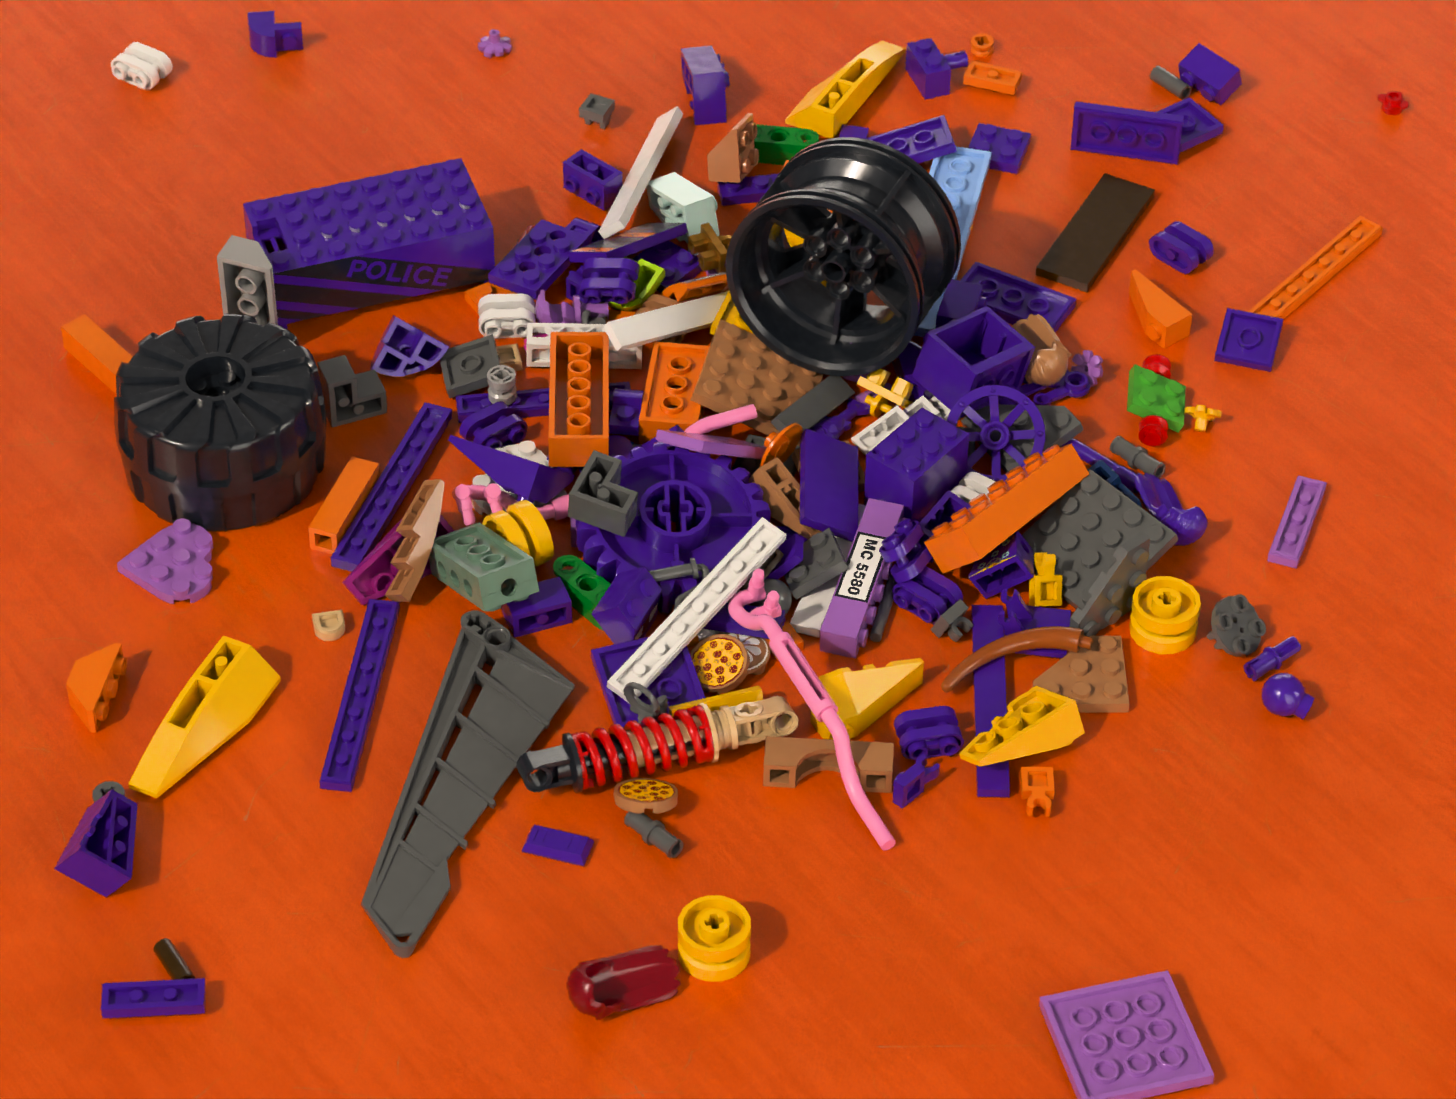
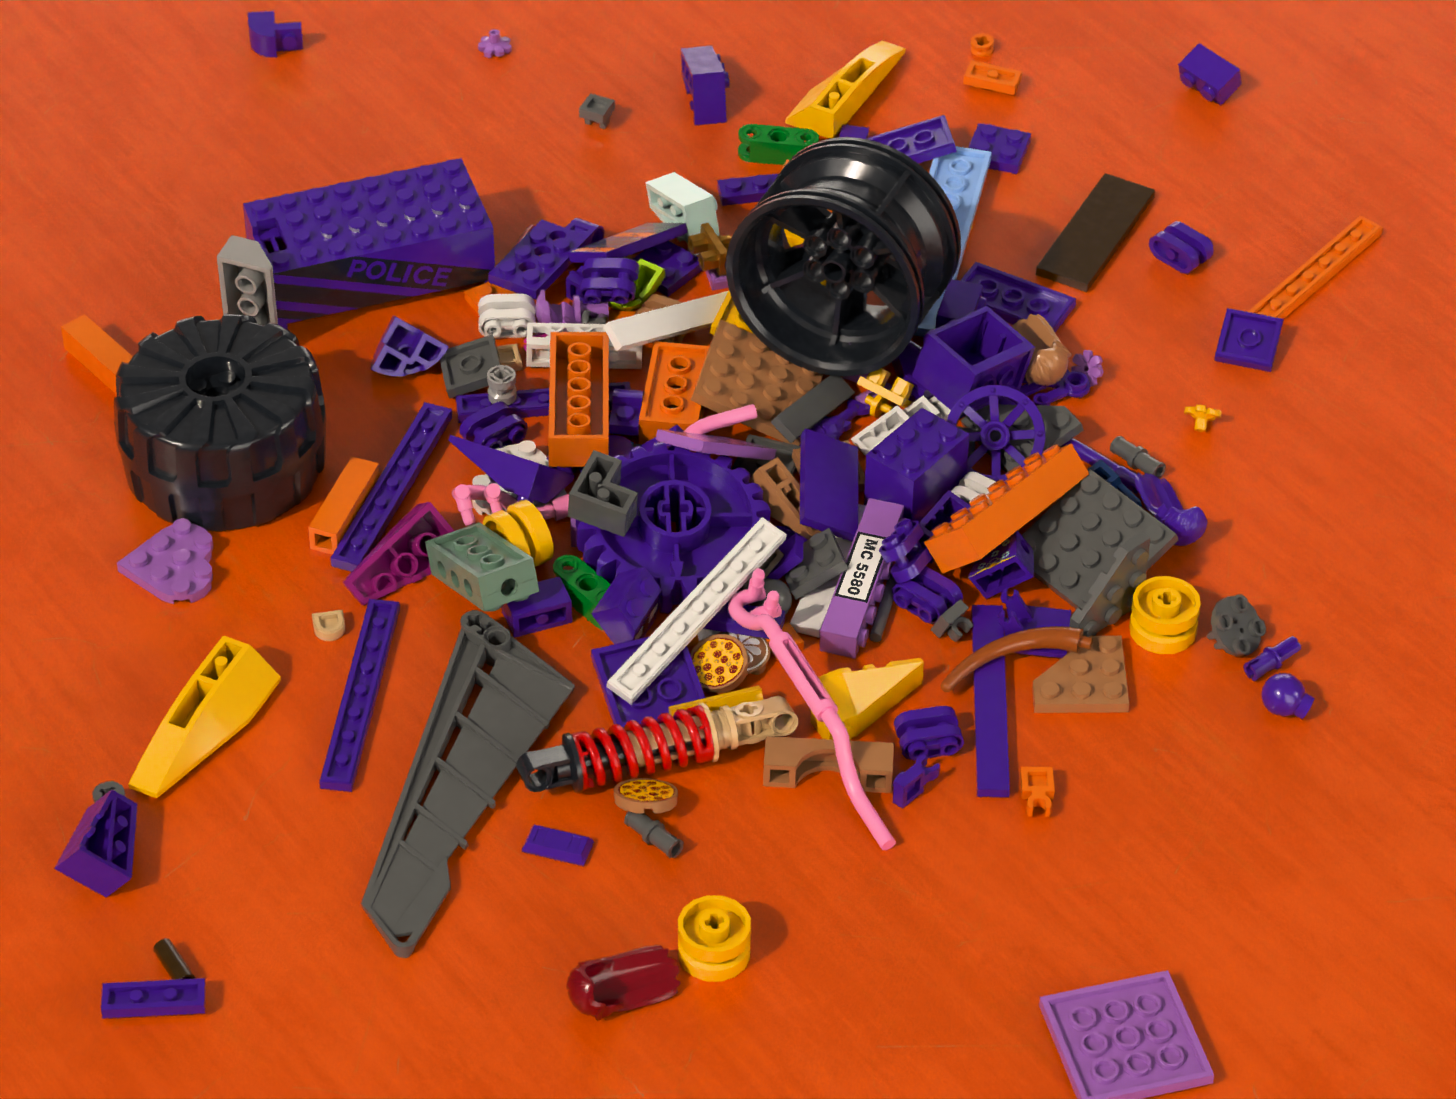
(94, 683): orange slope -> none
(141, 65): white brick -> none
(350, 395): dark grey brick -> none
(419, 533): medium nougat slope -> none
(591, 179): dark purple brick -> none
(640, 173): white tile -> none
(642, 709): dark grey piece -> none
(680, 571): dark grey piece -> none
(697, 287): orange slope -> none
(735, 153): nougat slope -> none
(782, 443): orange dish -> none
(931, 68): dark purple brick -> none
(1032, 725): yellow wedge -> none
(1045, 587): yellow plate -> none
(1126, 132): dark purple tile -> none
(1155, 399): bright green plate -> none
(1159, 314): orange slope -> none
(1170, 82): dark grey hinge -> none
(1197, 123): dark purple plate -> none
(1297, 522): medium lavender tile -> none
(1392, 102): red plate -> none

